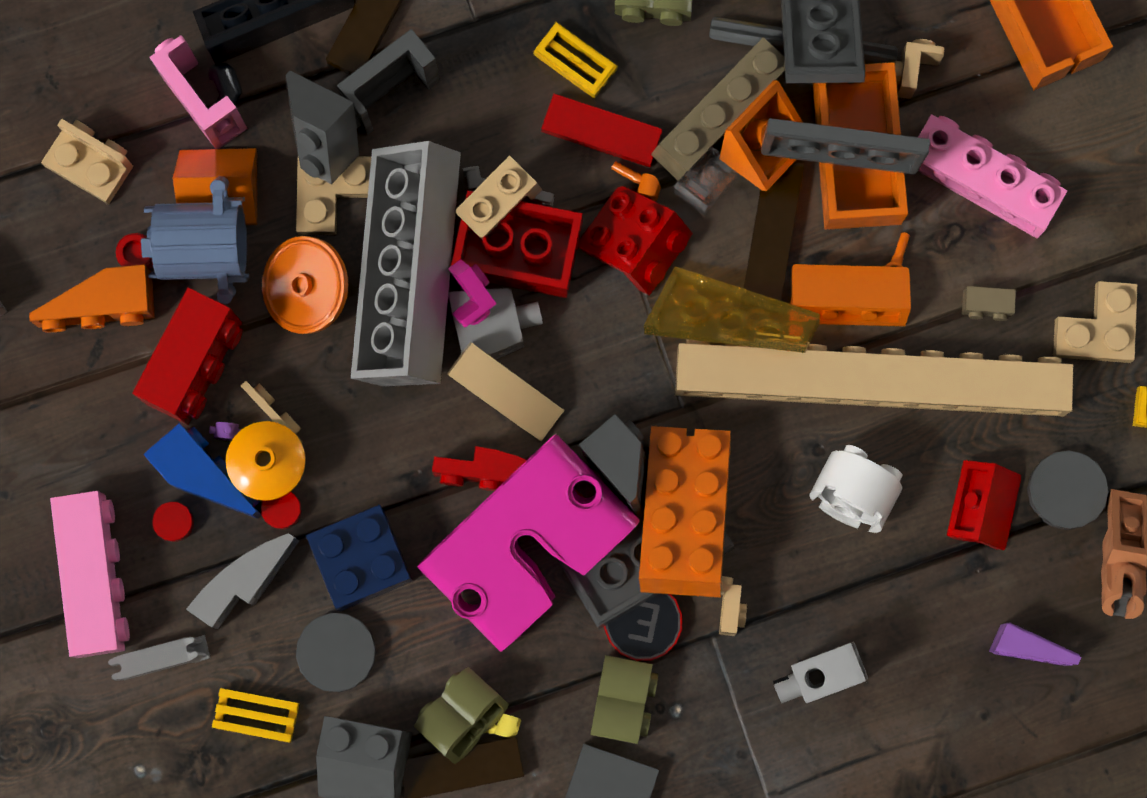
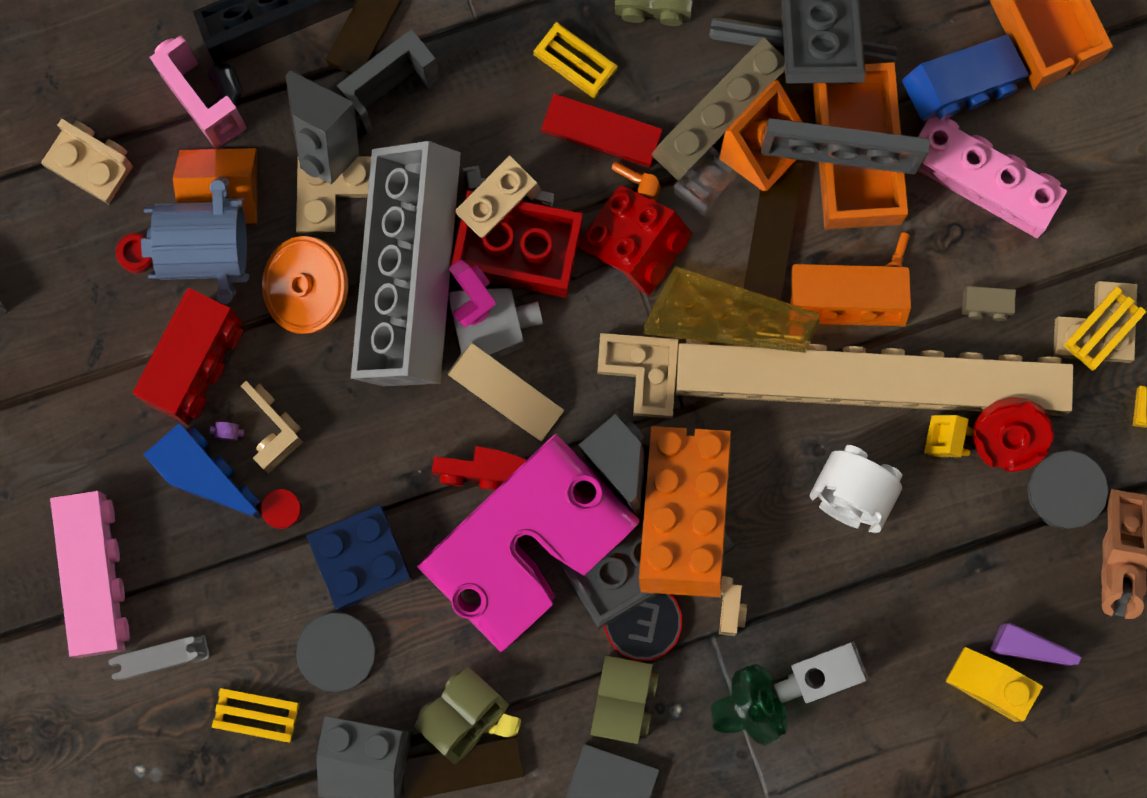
(107, 296): orange slope -> none
(173, 521): red tile -> none
(242, 579): light grey slope -> none
(279, 475): light orange dish -> none
(650, 361): none -> tan plate
(751, 707): none -> clear green tile
(907, 69): tan bracket -> none
(947, 436): none -> yellow tile
(965, 79): none -> blue brick
(984, 504): red panel -> none
(994, 684): none -> yellow slope
(1013, 434): none -> red tile
(1126, 304): none -> yellow tile

